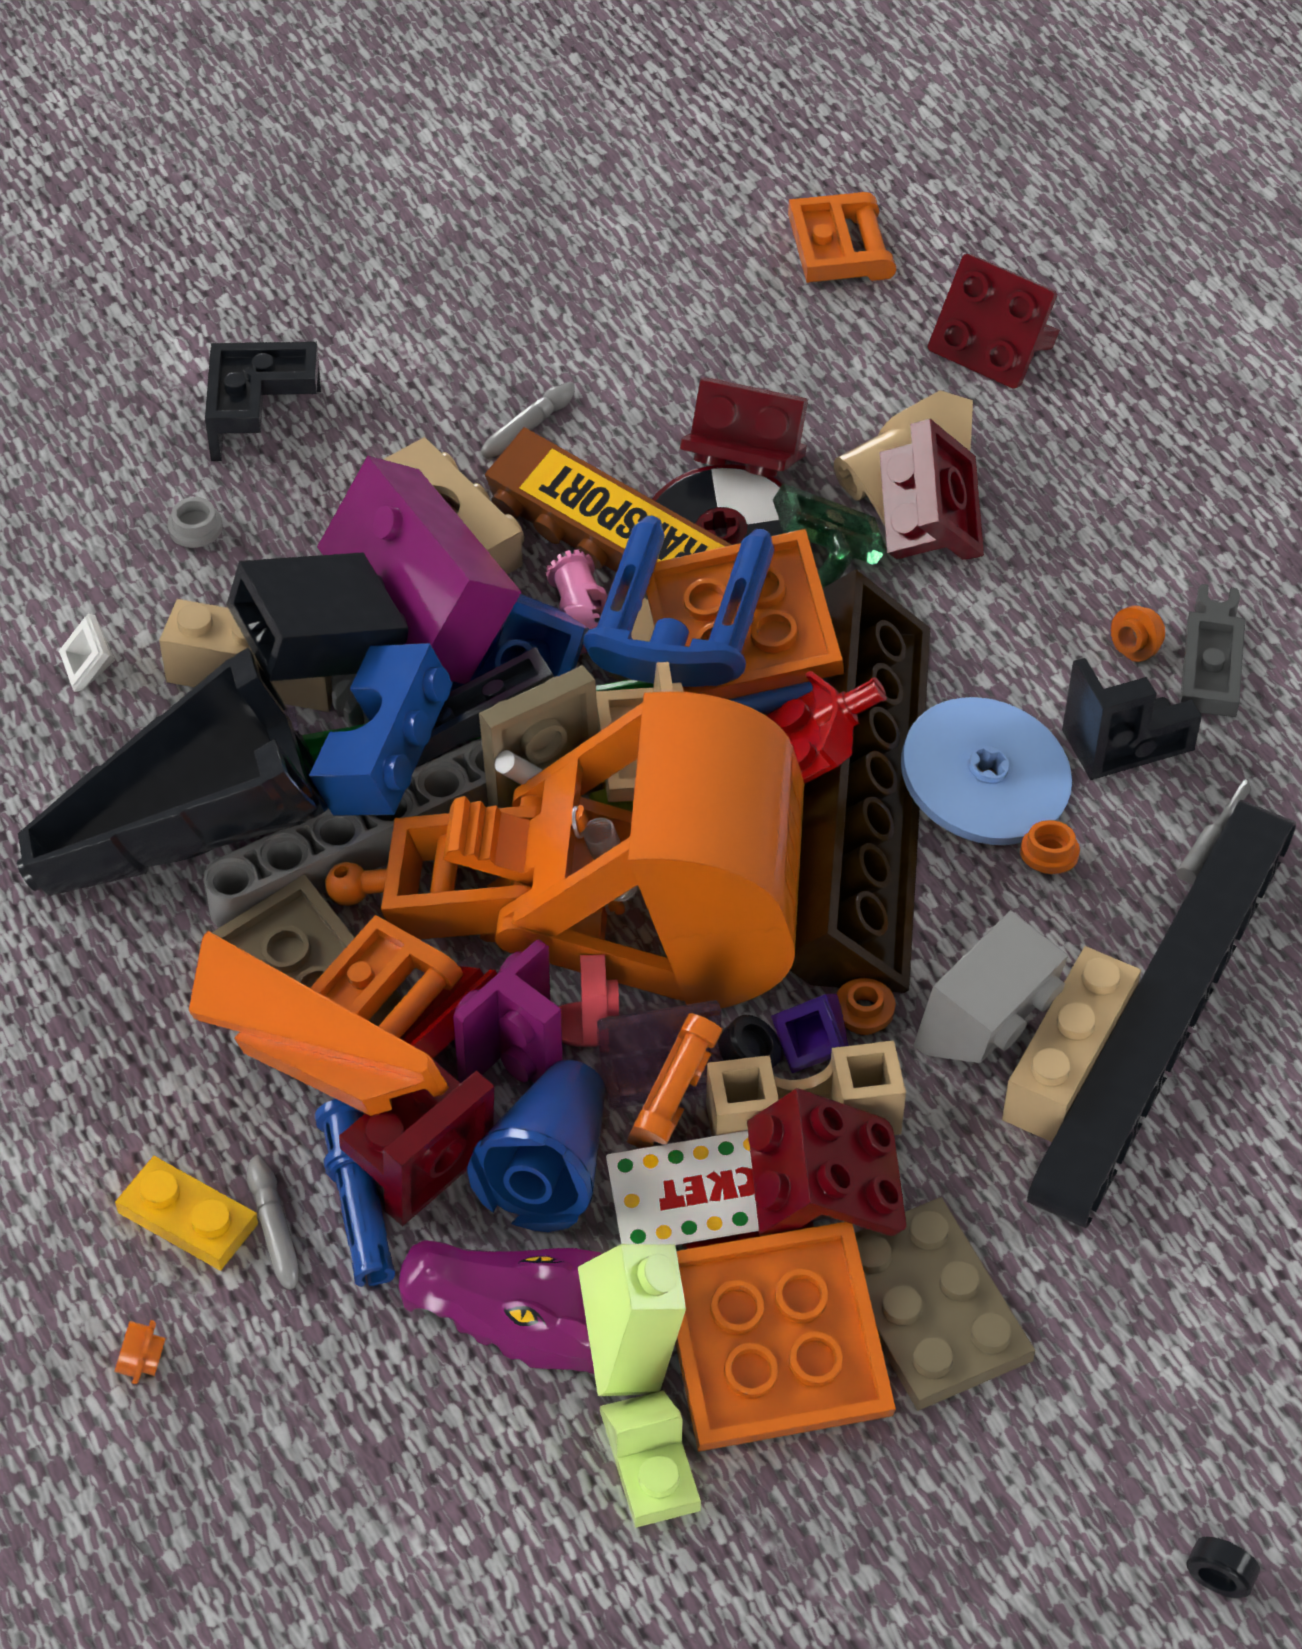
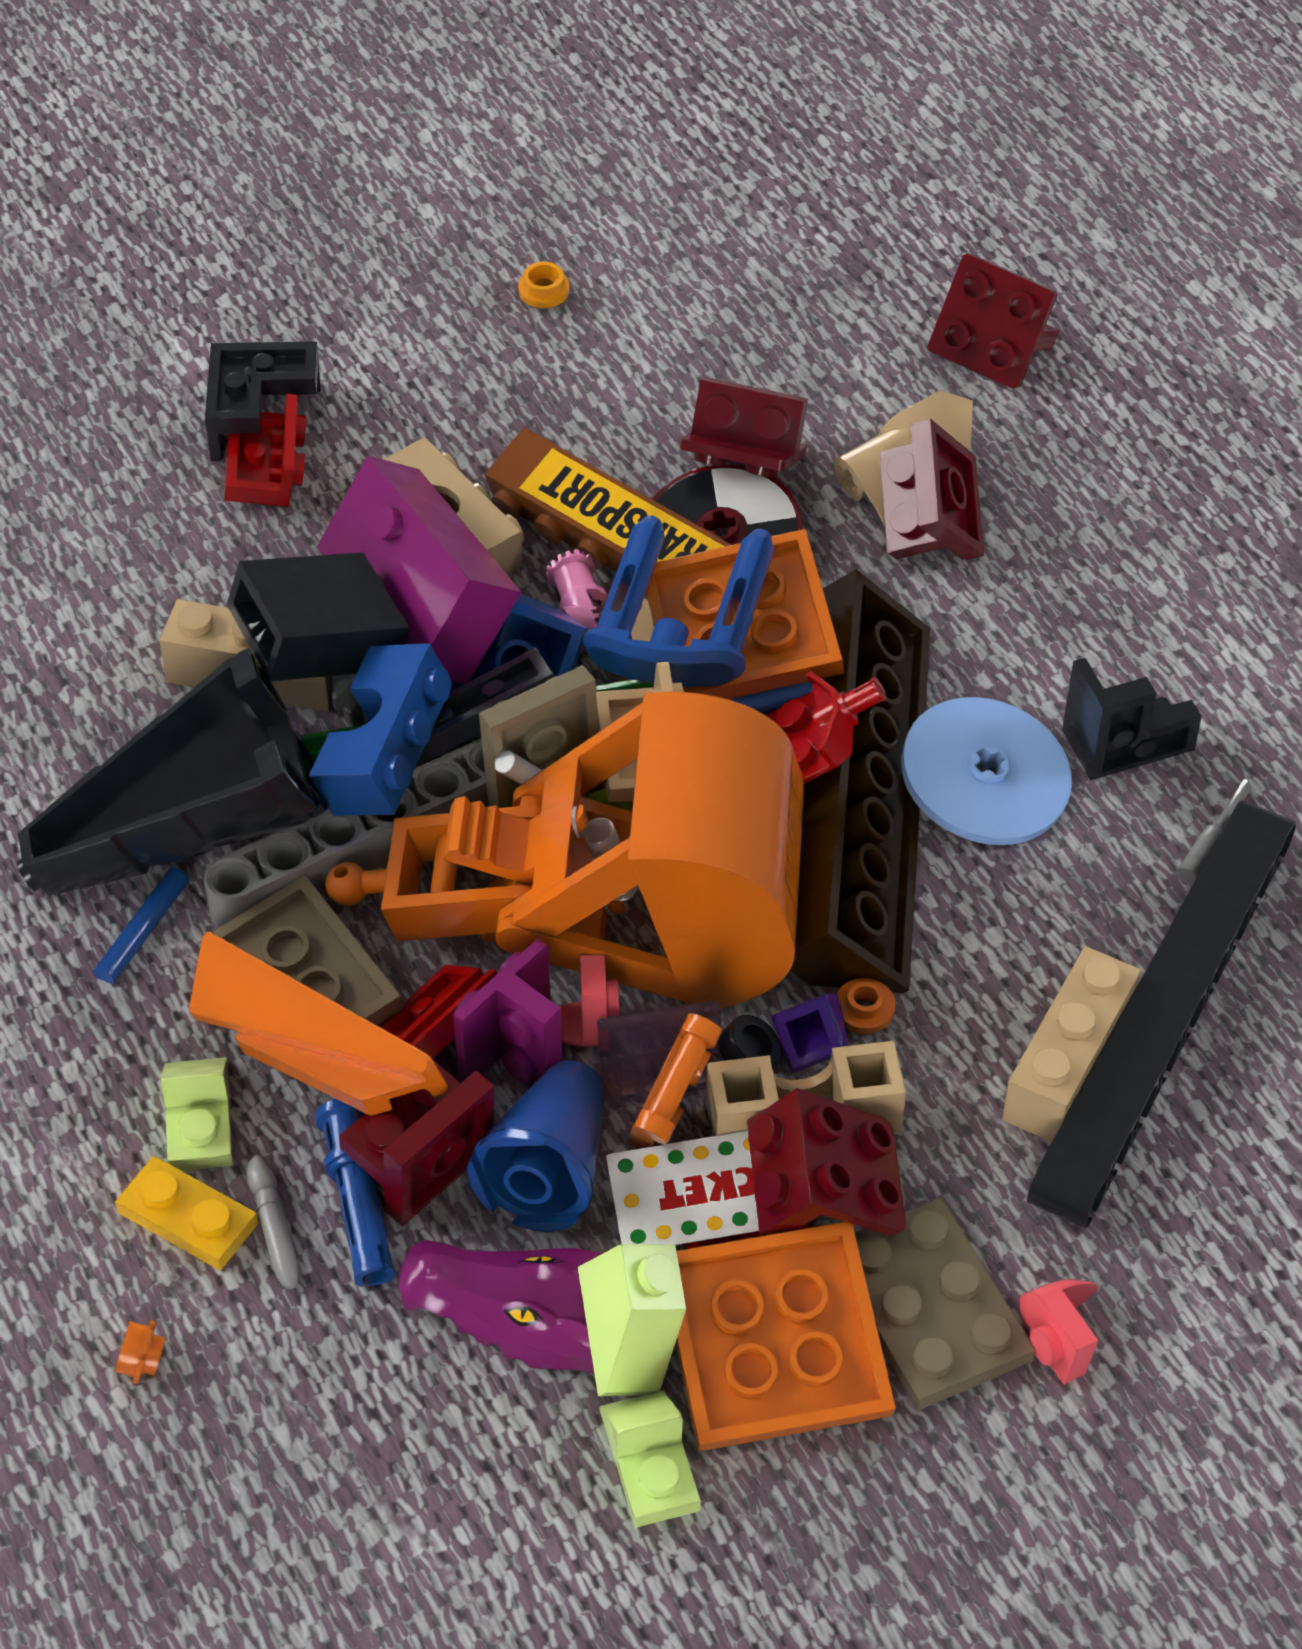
(86, 653): white slope -> none
(141, 925): none -> blue piece
(194, 522): light grey plate -> none
(197, 1114): none -> yellowish green slope
(265, 463): none -> red bracket
(377, 965): orange plate -> none
(543, 285): none -> light orange plate
(552, 400): light grey piece -> none
(826, 242): orange plate -> none
(838, 528): clear green plate -> none
(991, 993): light grey slope -> none
(1050, 847): orange plate -> none
(1057, 1328): none -> coral plate
(1148, 629): orange plate -> none
(1213, 655): dark grey plate -> none
(1223, 1567): black tile -> none

